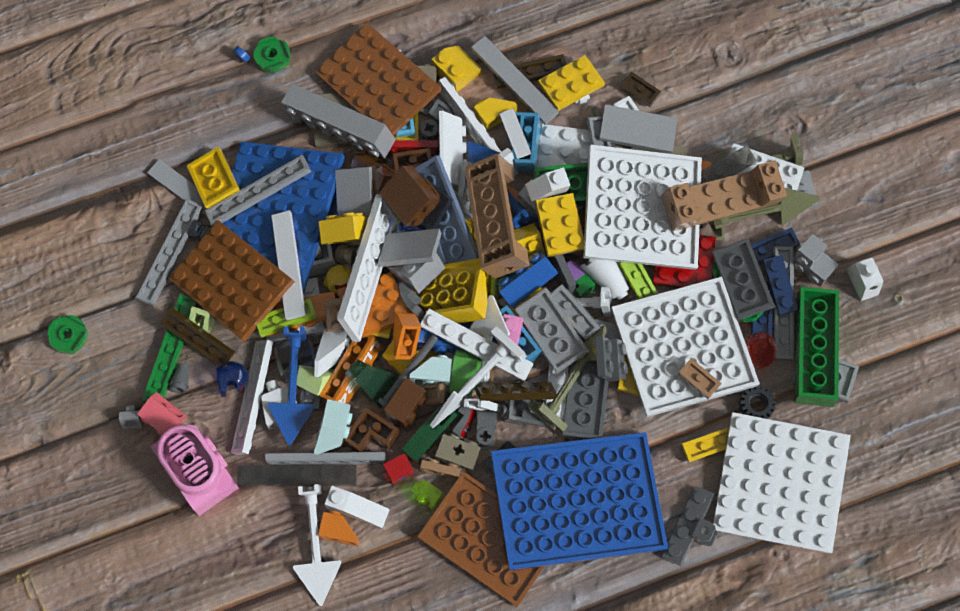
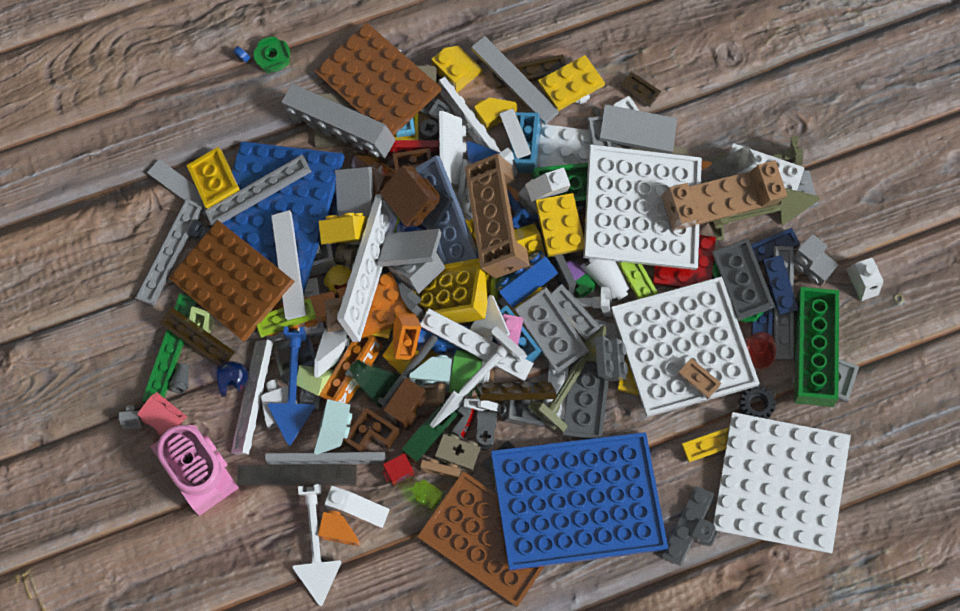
(65, 324): green plate -> none

